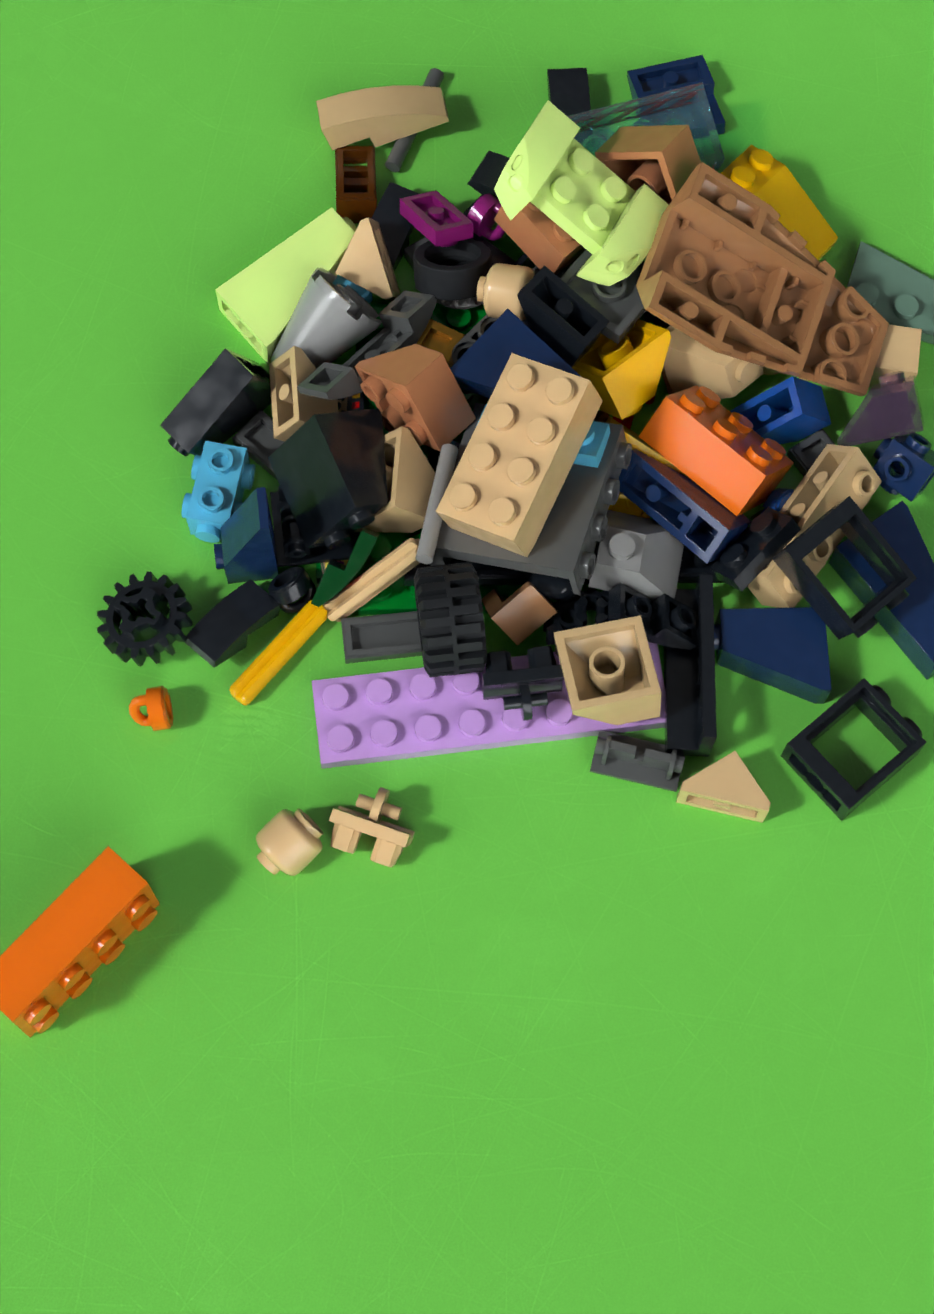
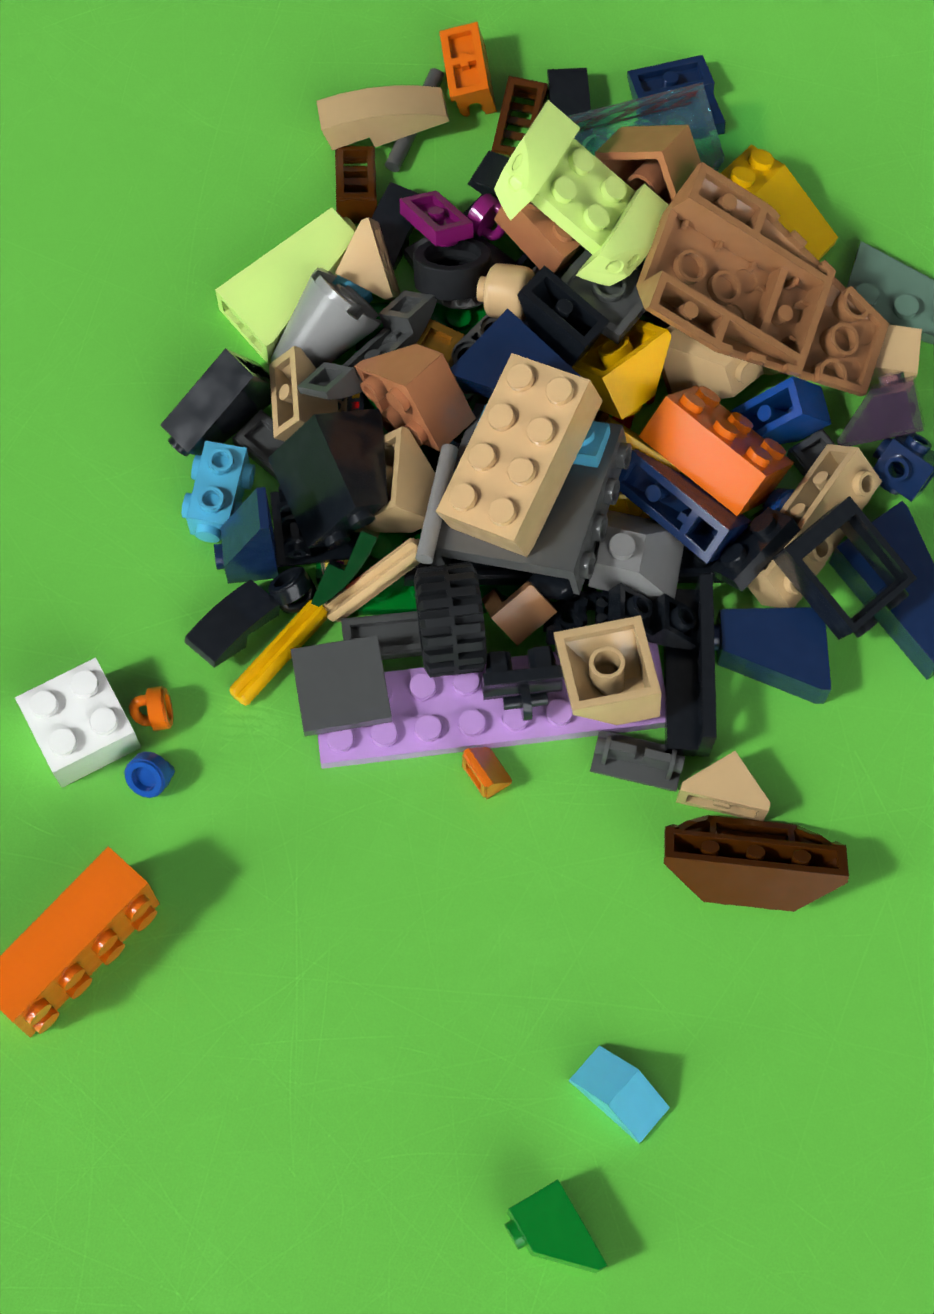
(78, 722): none -> white brick
(144, 635): black gear -> none
(148, 774): none -> blue tile
(289, 842): tan head -> none
(341, 685): none -> dark grey tile
(351, 824): tan hips -> none
(467, 68): none -> orange hinge
(485, 771): none -> orange slope
(523, 89): none -> reddish brown slope
(553, 1229): none -> green slope
(620, 1092): none -> medium azure slope
(754, 862): none -> reddish brown wedge
(823, 777): black window -> none

